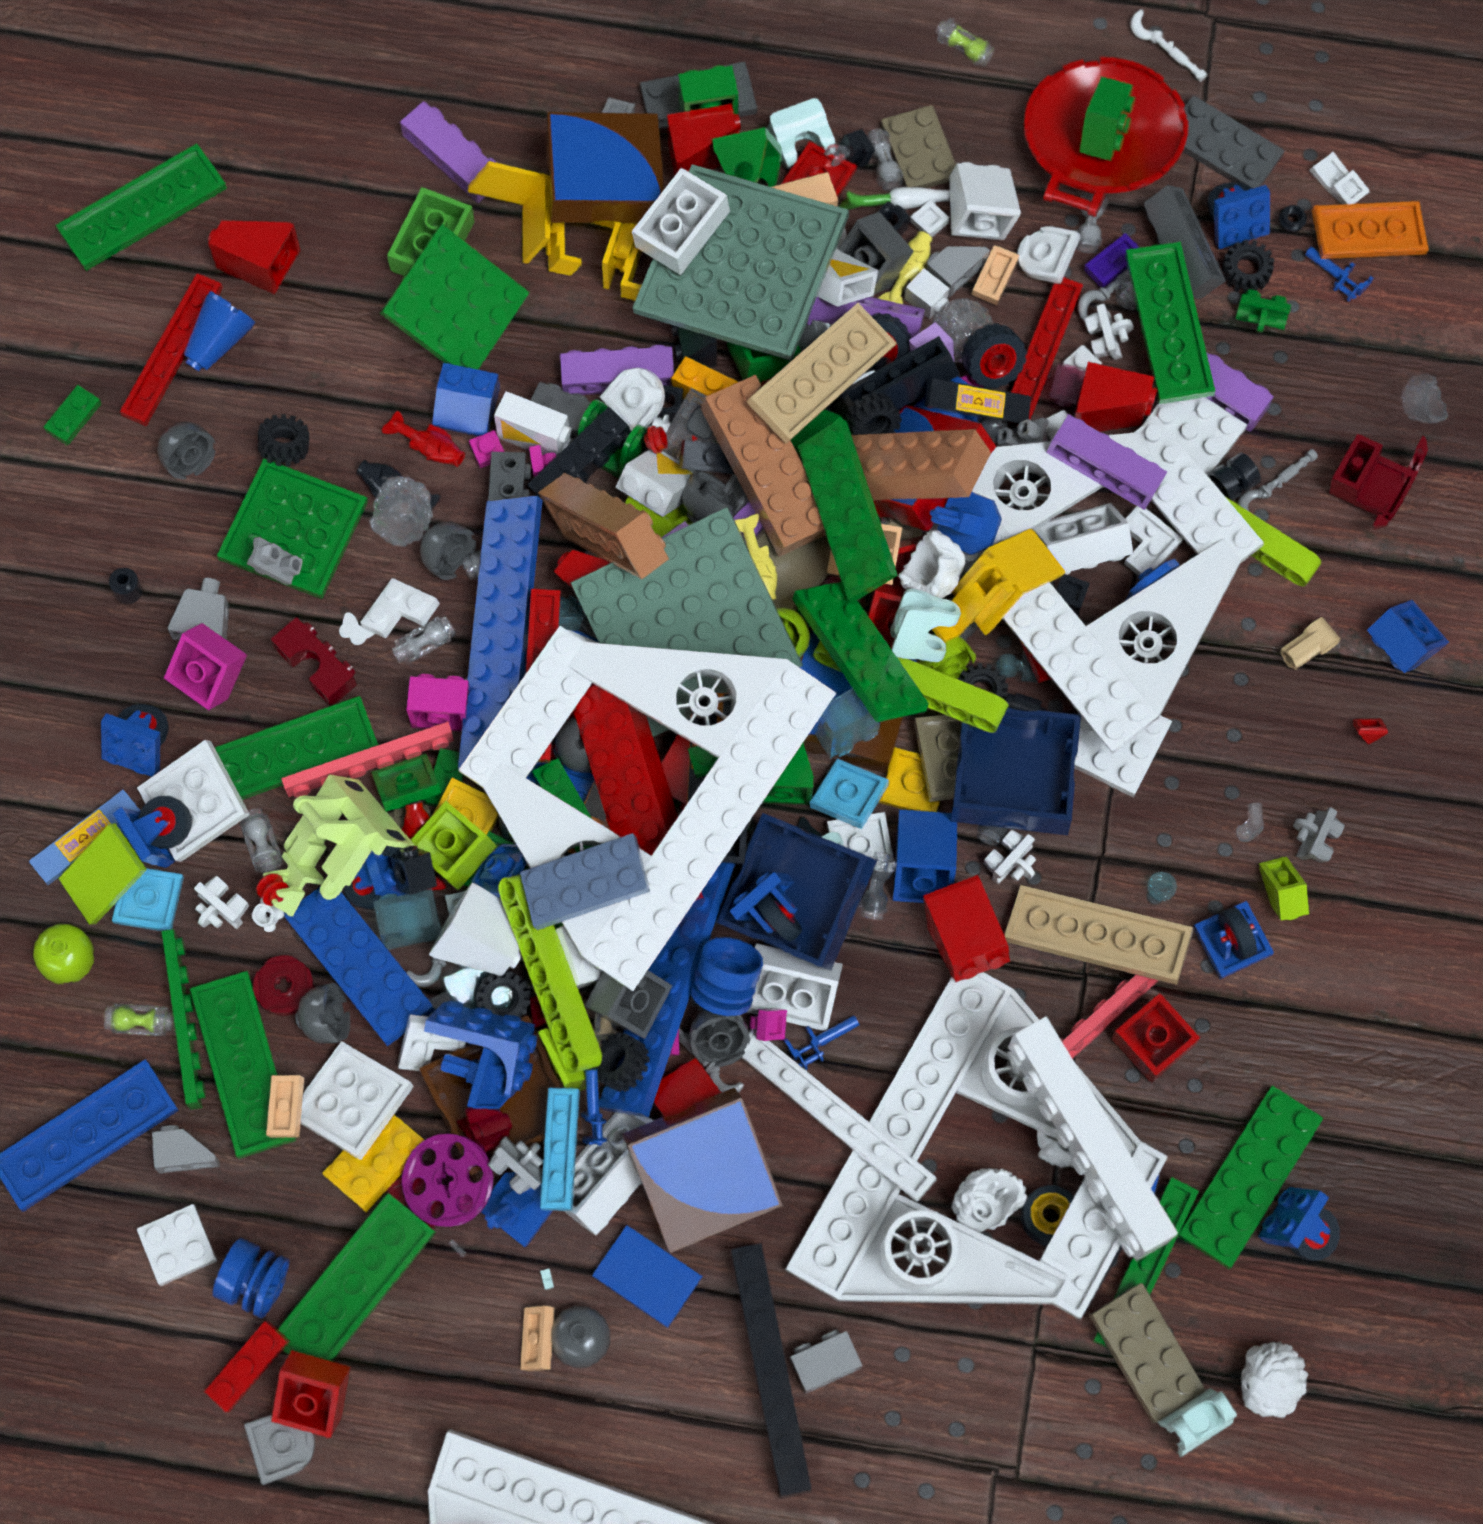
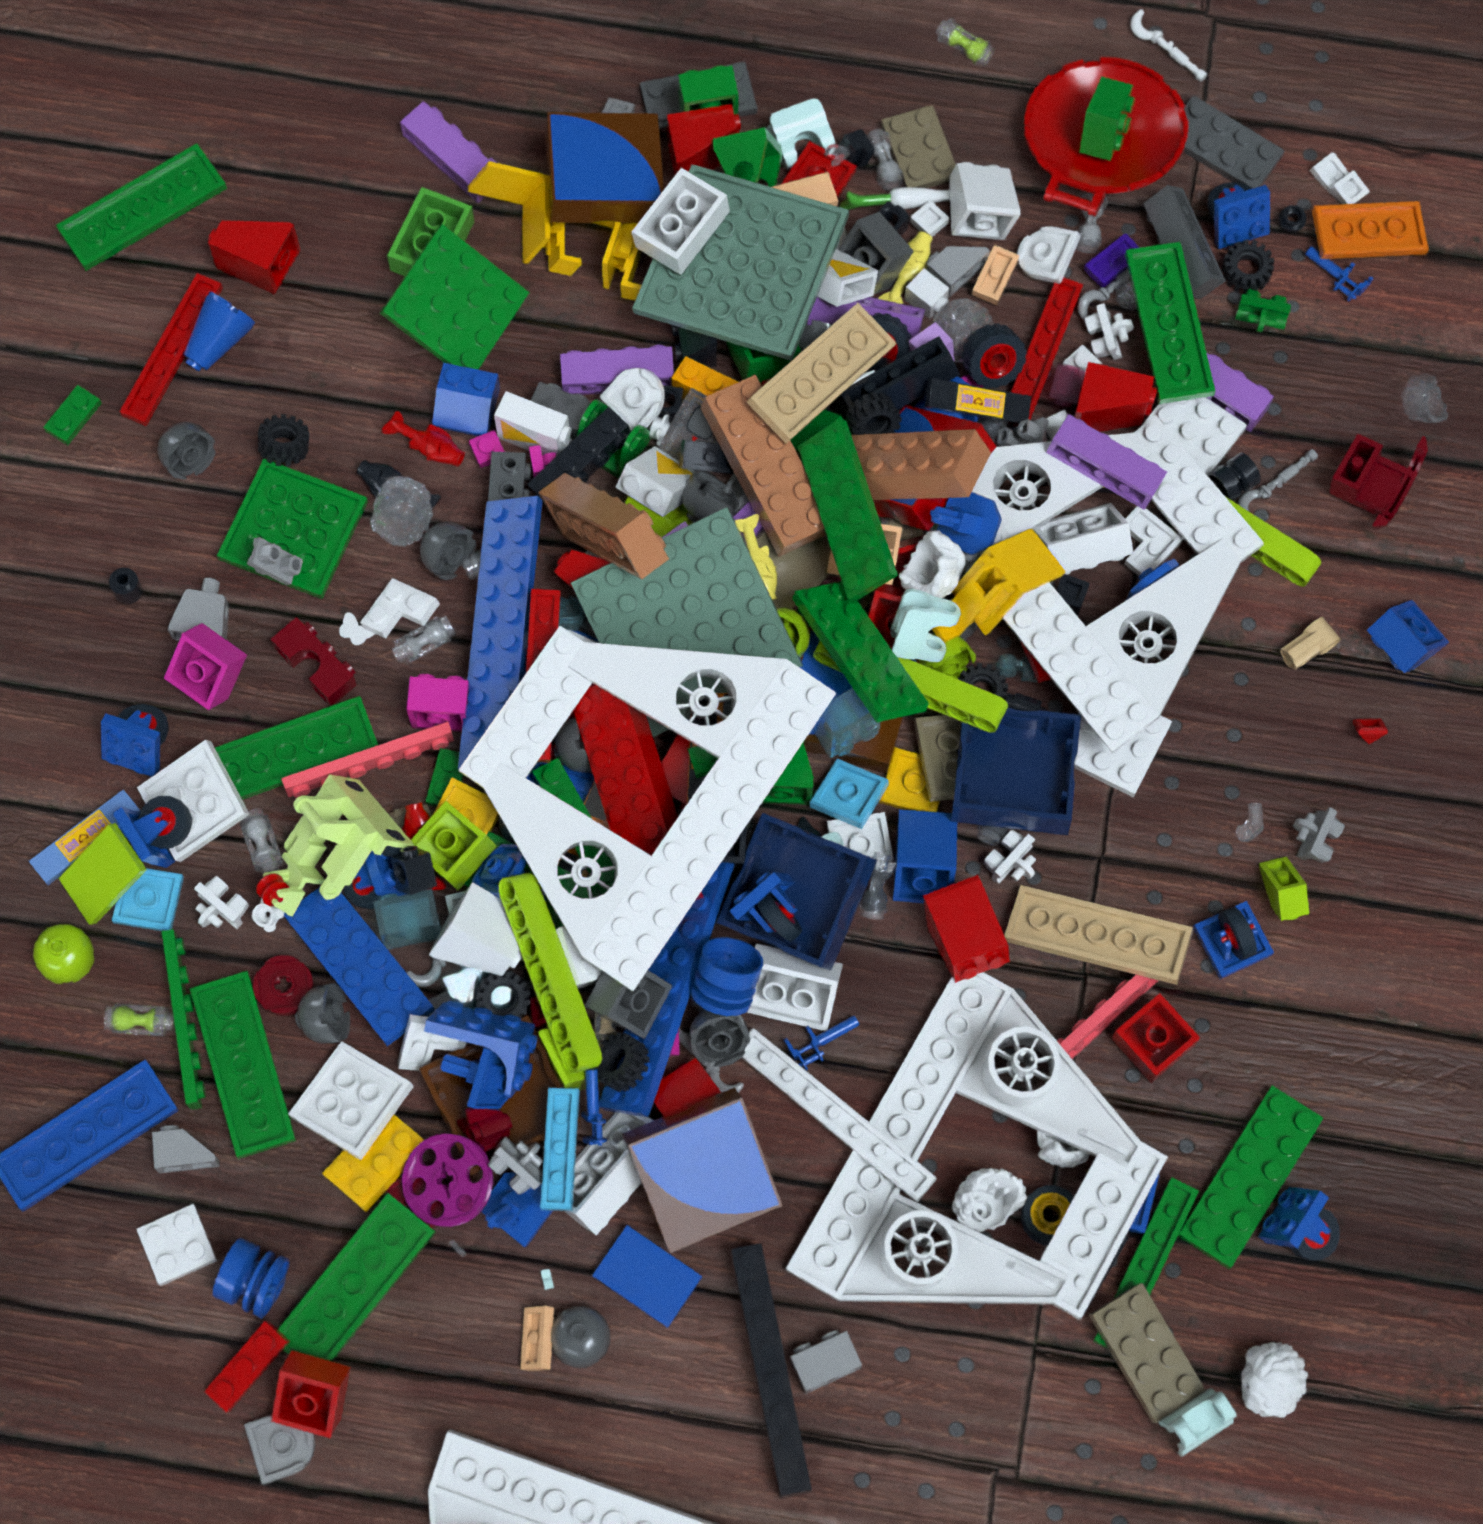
(285, 1106): light nougat plate -> none
(406, 782): green plate -> none
(585, 881): sand blue plate -> none
(656, 439): red plate -> none
(769, 1024): dark pink tile -> none
(1091, 1139): white brick -> none
(1162, 886): clear light blue plate -> none

